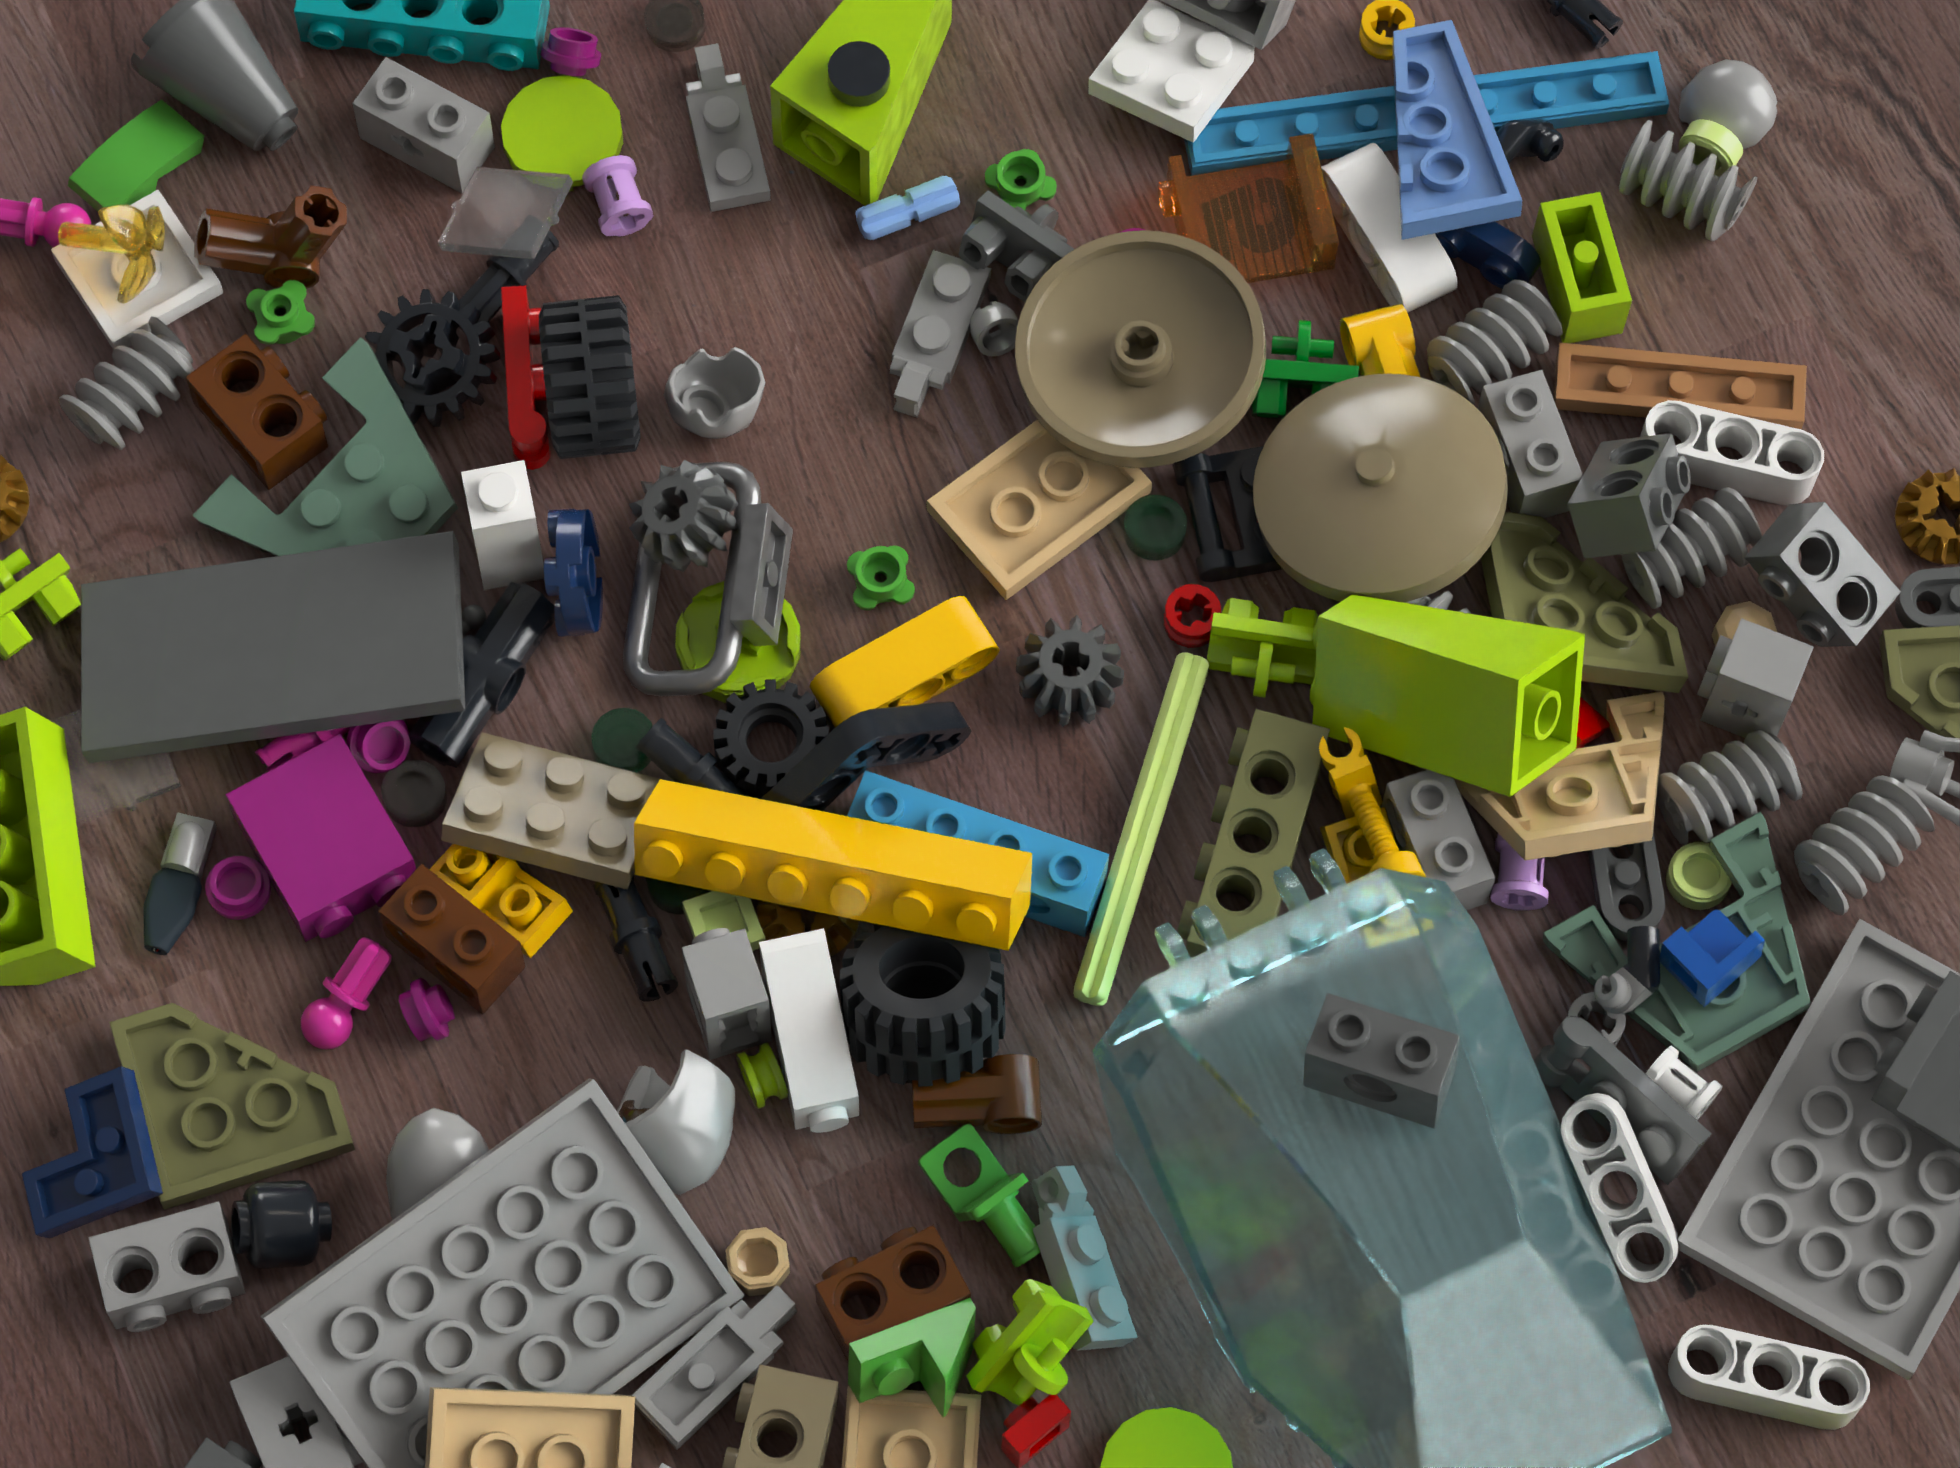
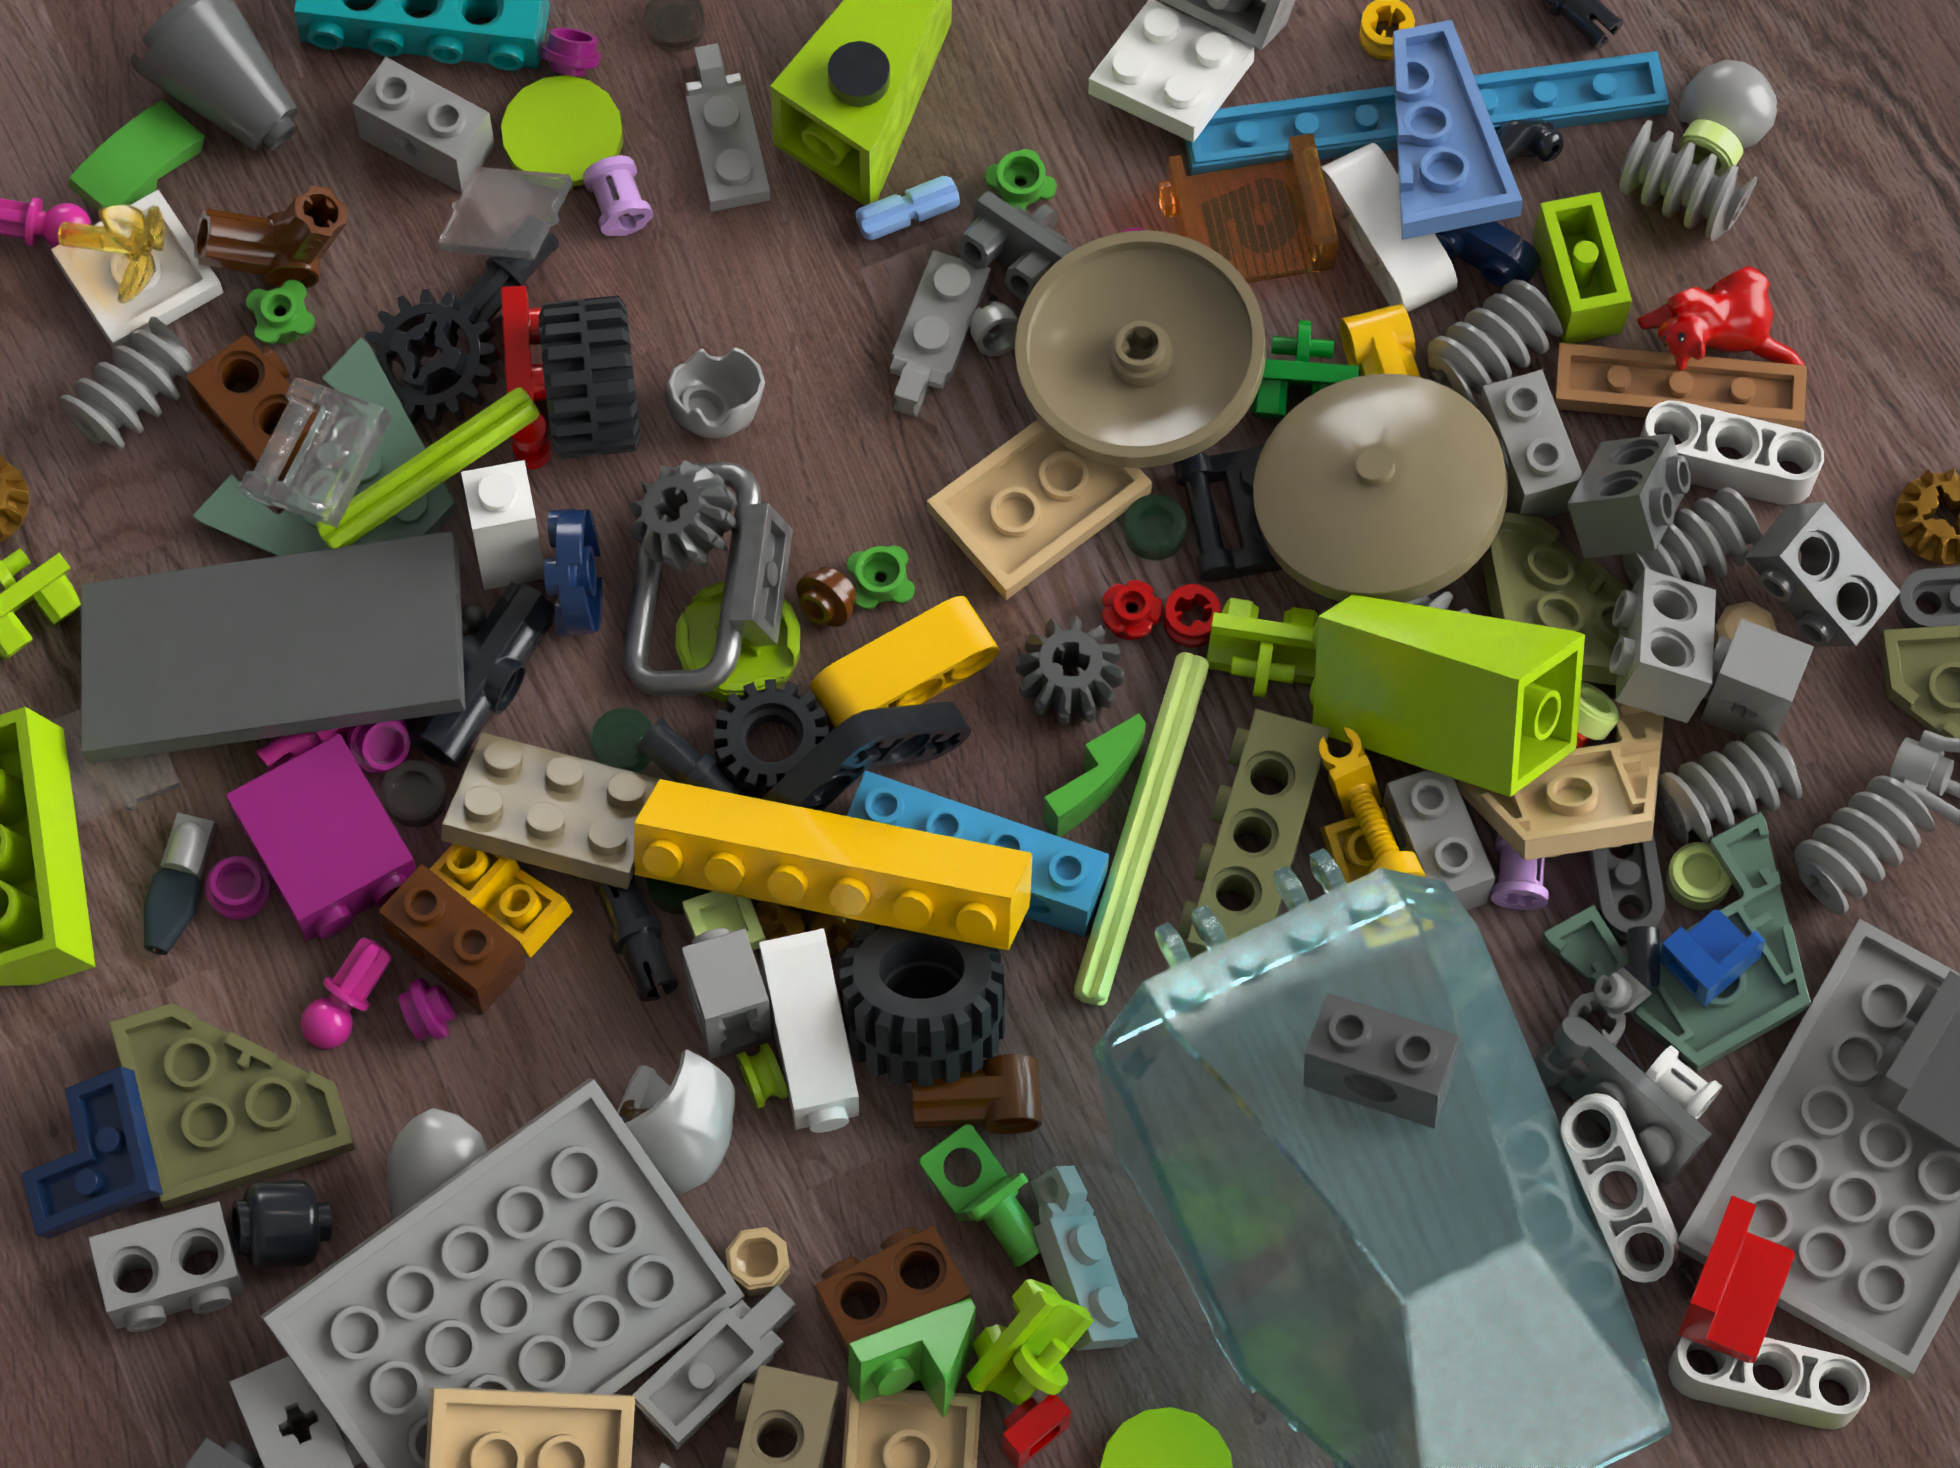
(329, 458): none -> clear plate
(431, 467): none -> lime axle
(826, 596): none -> reddish brown plate
(1106, 766): none -> bright green slope
(1131, 625): none -> red plate
(1596, 713): none -> yellowish green tile
(1664, 645): none -> light grey brick
(1726, 318): none -> red animal
(1737, 1287): none -> red panel

